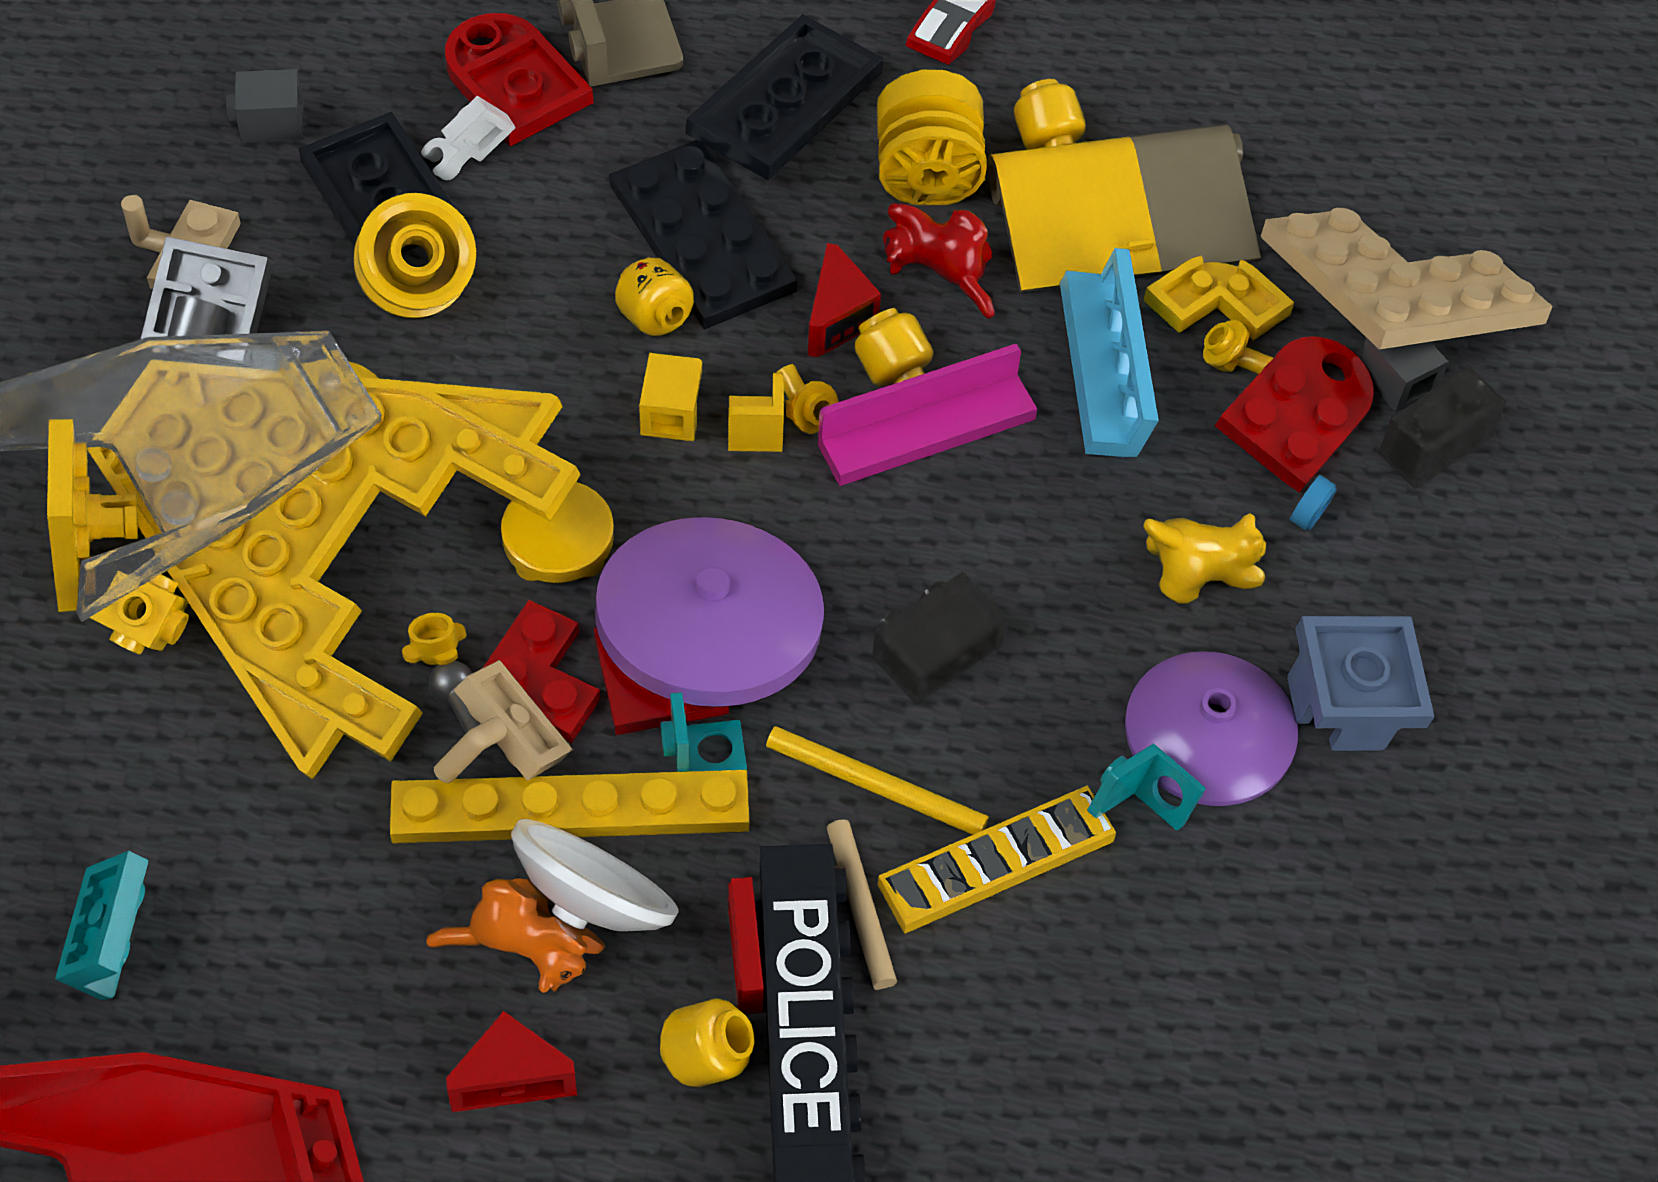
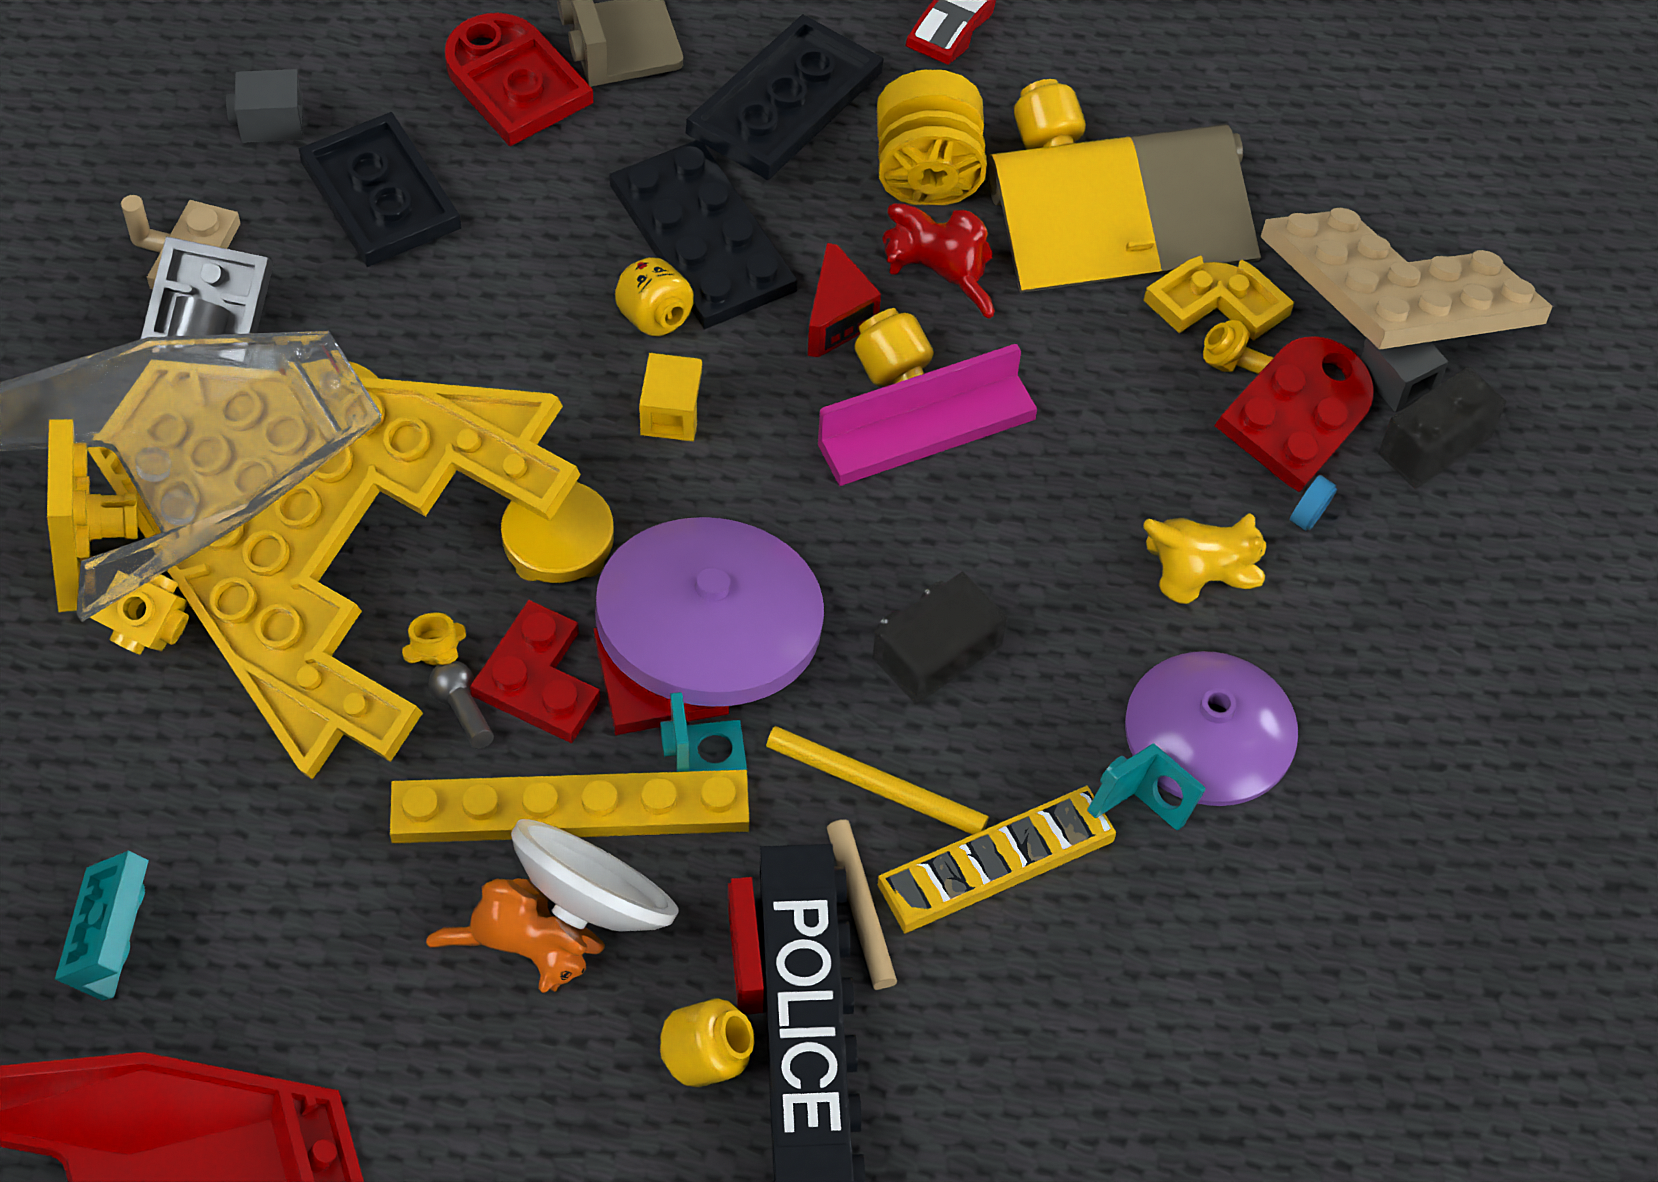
(420, 222): yellow wheel -> none
(470, 134): white plate -> none
(505, 718): tan plate -> none
(509, 1068): red slope -> none
(757, 421): yellow panel -> none
(805, 399): yellow plate -> none
(1107, 365): medium azure fence -> none
(1359, 679): sand blue panel -> none

